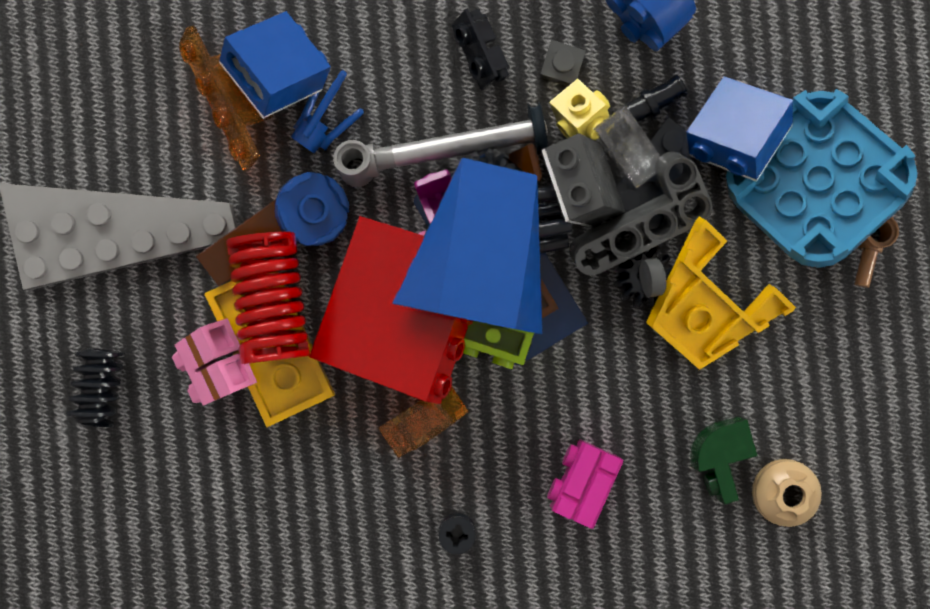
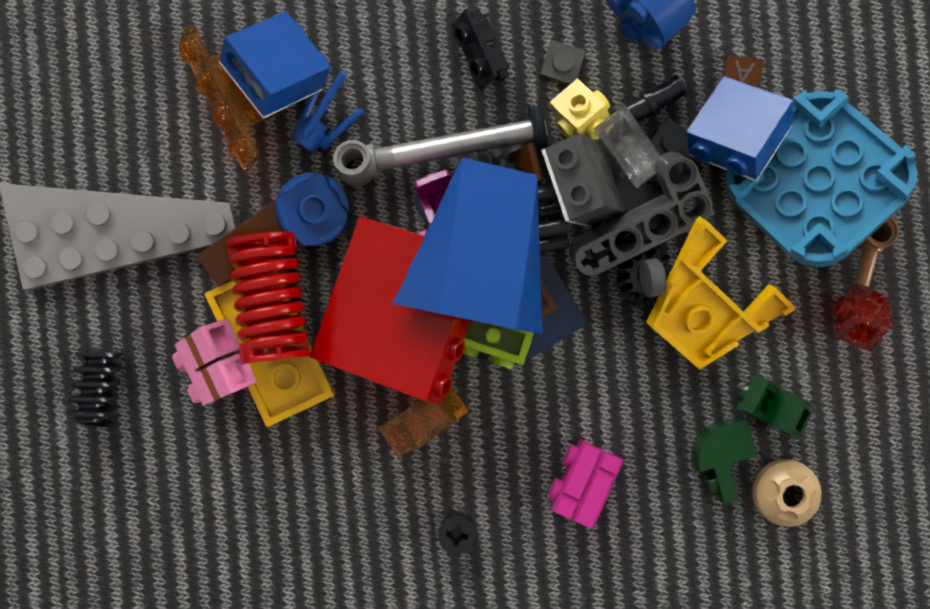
(743, 69): none -> reddish brown tile
(775, 406): none -> dark green brick
(862, 317): none -> clear red brick

